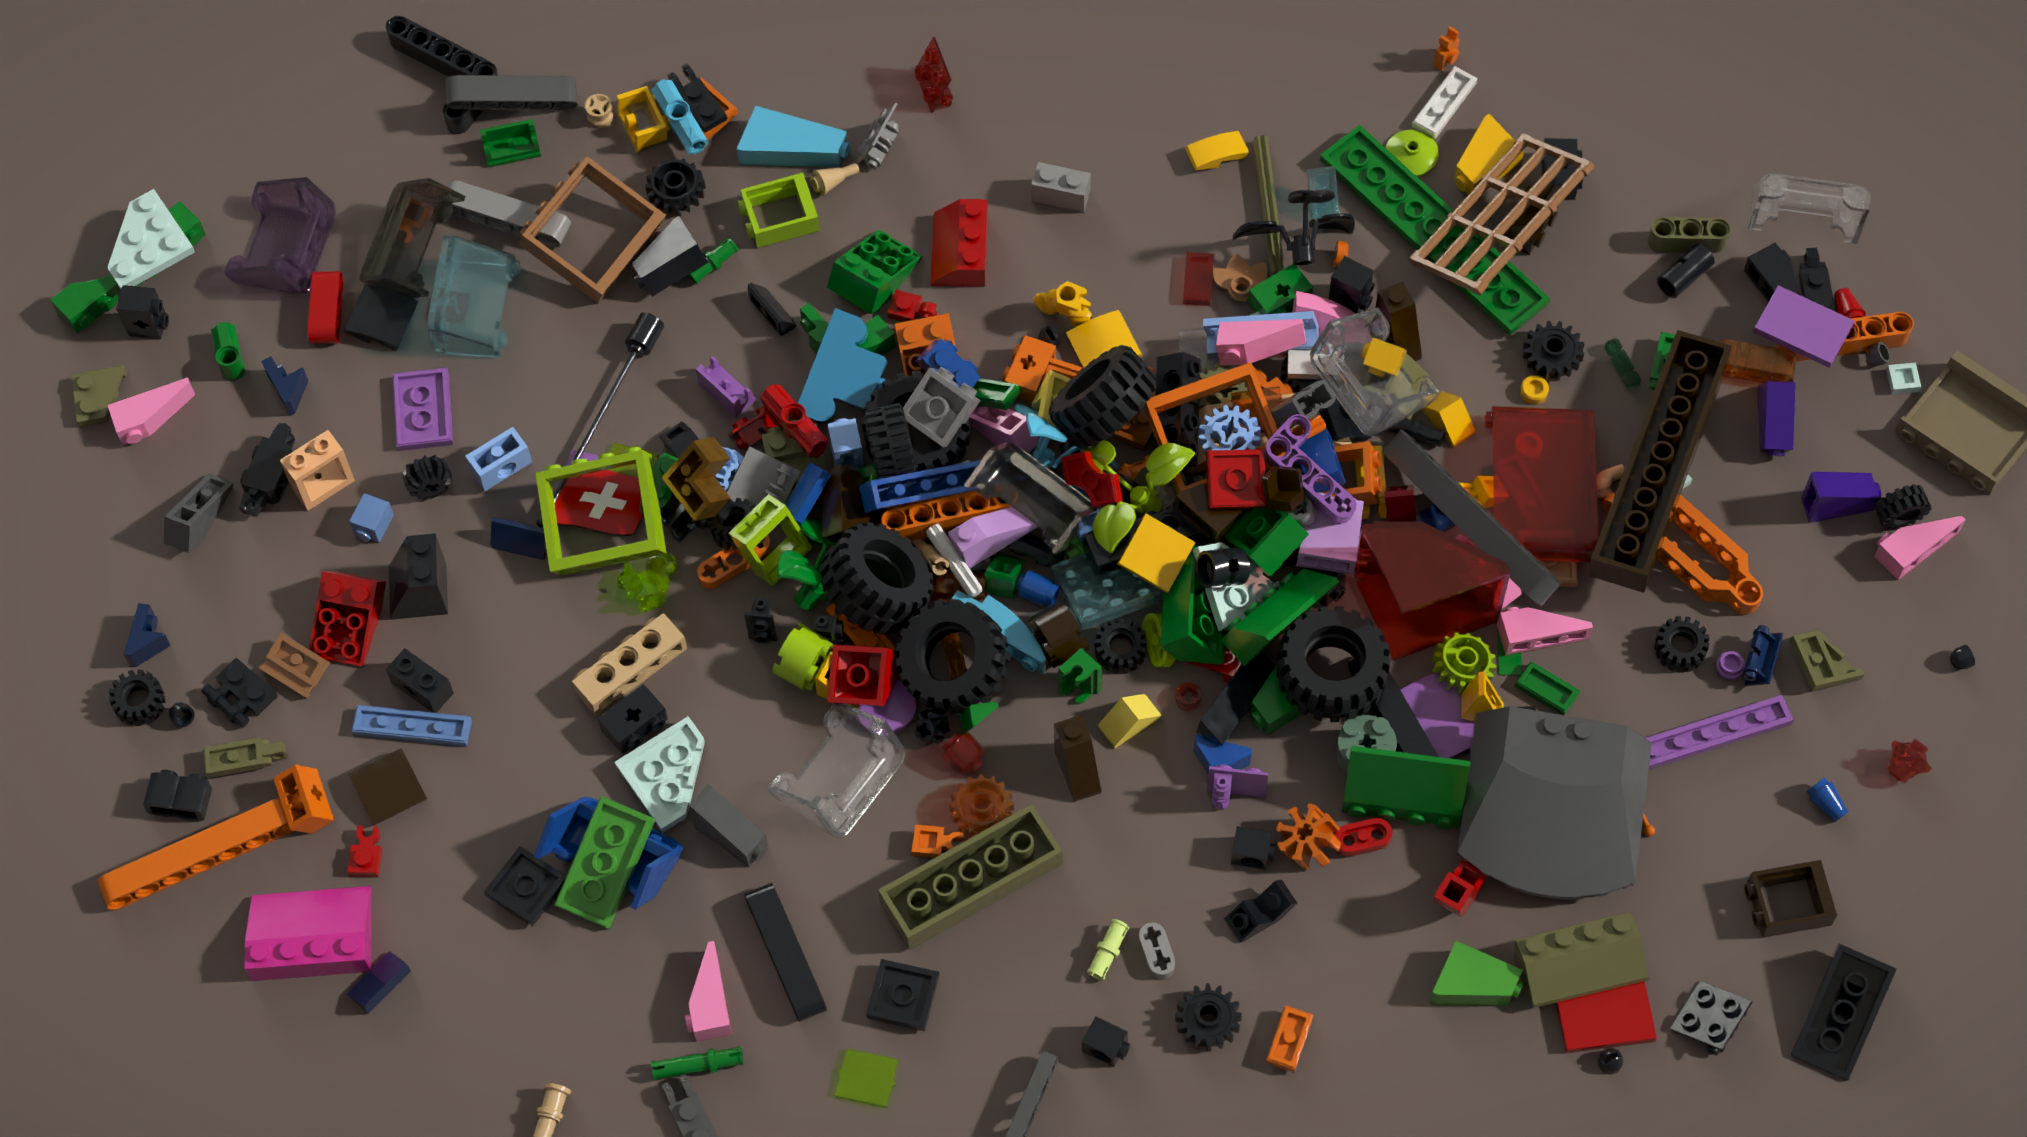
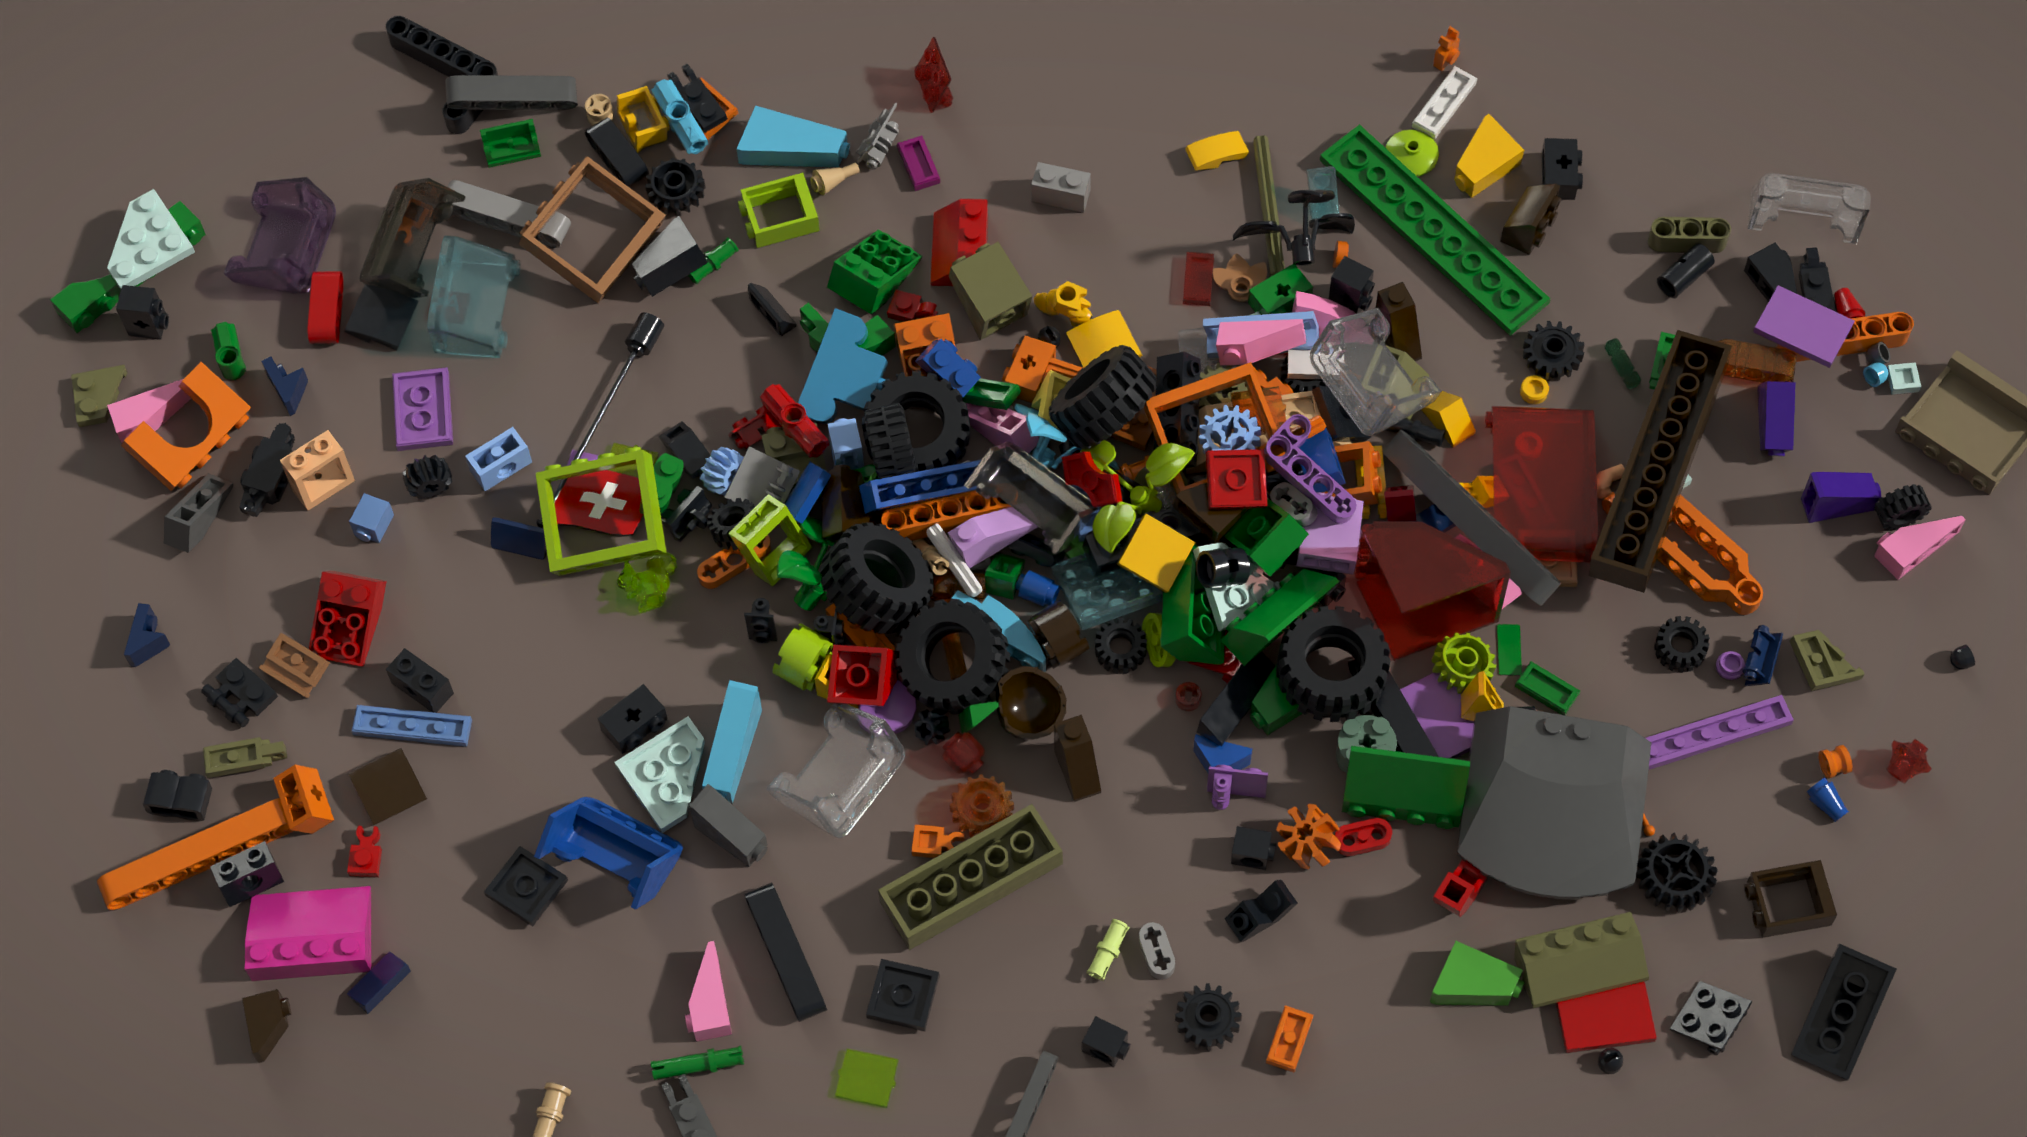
(129, 684): black tyre -> none
(172, 463): none -> orange arch
(186, 719): black hinge -> none
(247, 874): none -> black brick
(266, 1021): none -> dark brown slope
(418, 579): black slope -> none
(601, 696): tan brick -> none
(605, 862): bright green tile -> none
(616, 152): none -> black beam
(694, 478): pearl gold brick -> none
(724, 388): medium lavender hinge -> none
(733, 738): none -> medium azure slope
(918, 163): none -> magenta tile
(940, 405): light grey plate -> none
(990, 289): none -> olive slope
(1029, 703): none -> dark brown cylinder
(1080, 673): green hinge -> none
(1128, 718): light yellow slope -> none
(1283, 488): dark brown panel -> none
(1305, 402): dark grey brick -> none
(1382, 357): yellow brick -> none
(1505, 191): medium nougat door -> none
(1537, 629): bright pink slope -> none
(1657, 857): none -> black gear
(1835, 761): none -> orange wheel
(1875, 374): none -> medium azure hinge

